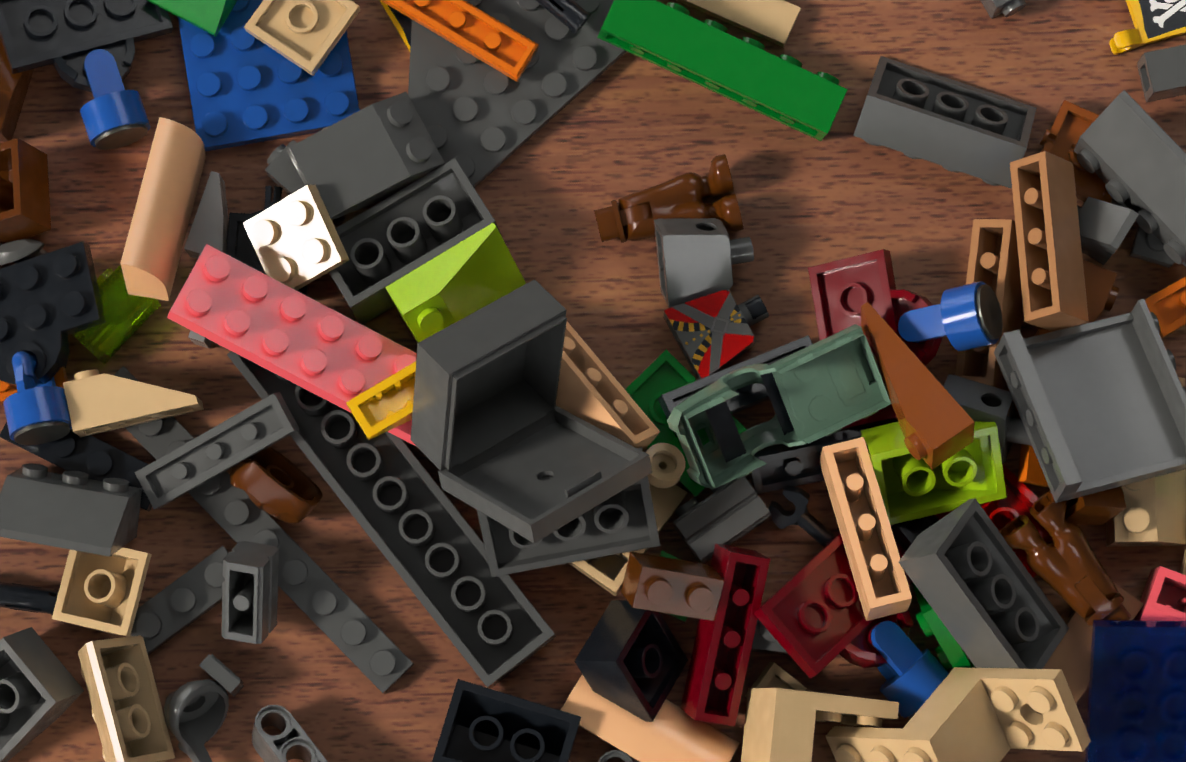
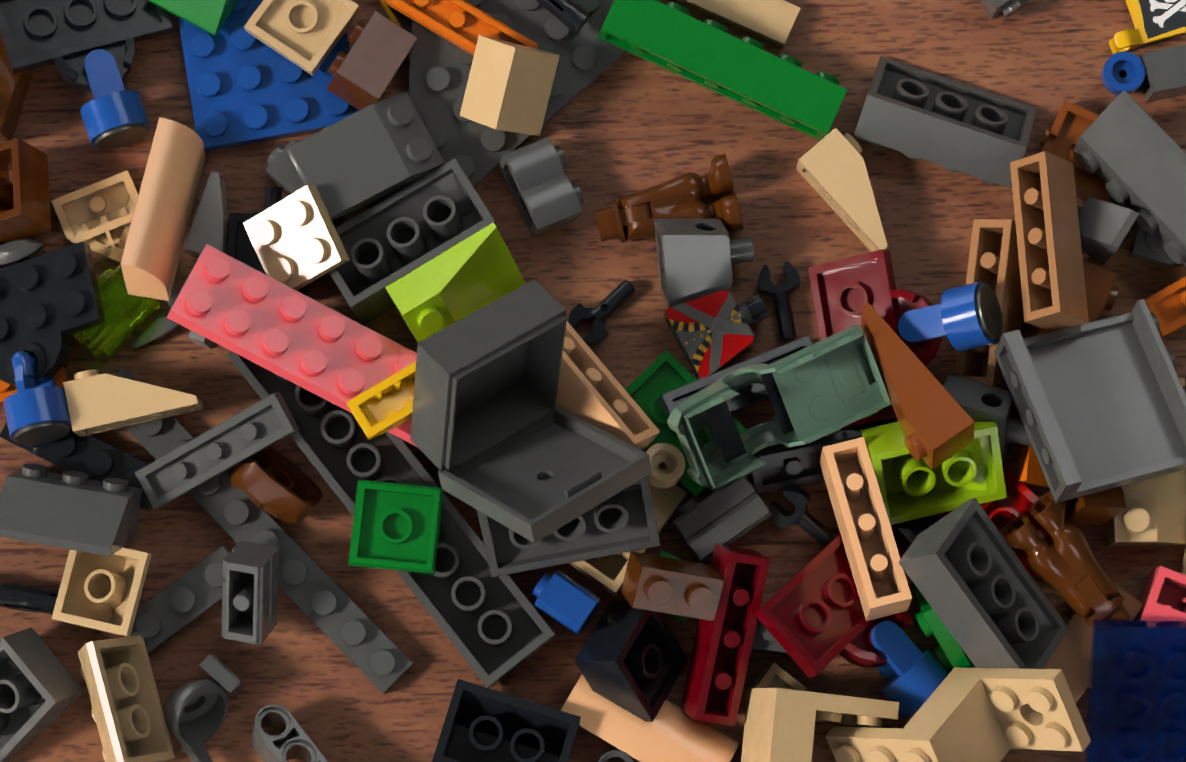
(100, 214): none -> tan slope
(161, 326): none -> dark grey bar
(372, 61): none -> reddish brown brick
(396, 527): none -> green plate
(509, 86): none -> tan slope
(541, 187): none -> dark grey brick
(565, 601): none -> blue brick
(601, 312): none -> black bar
(781, 298): none -> black bar
(843, 182): none -> tan slope
(1128, 67): none -> blue tile

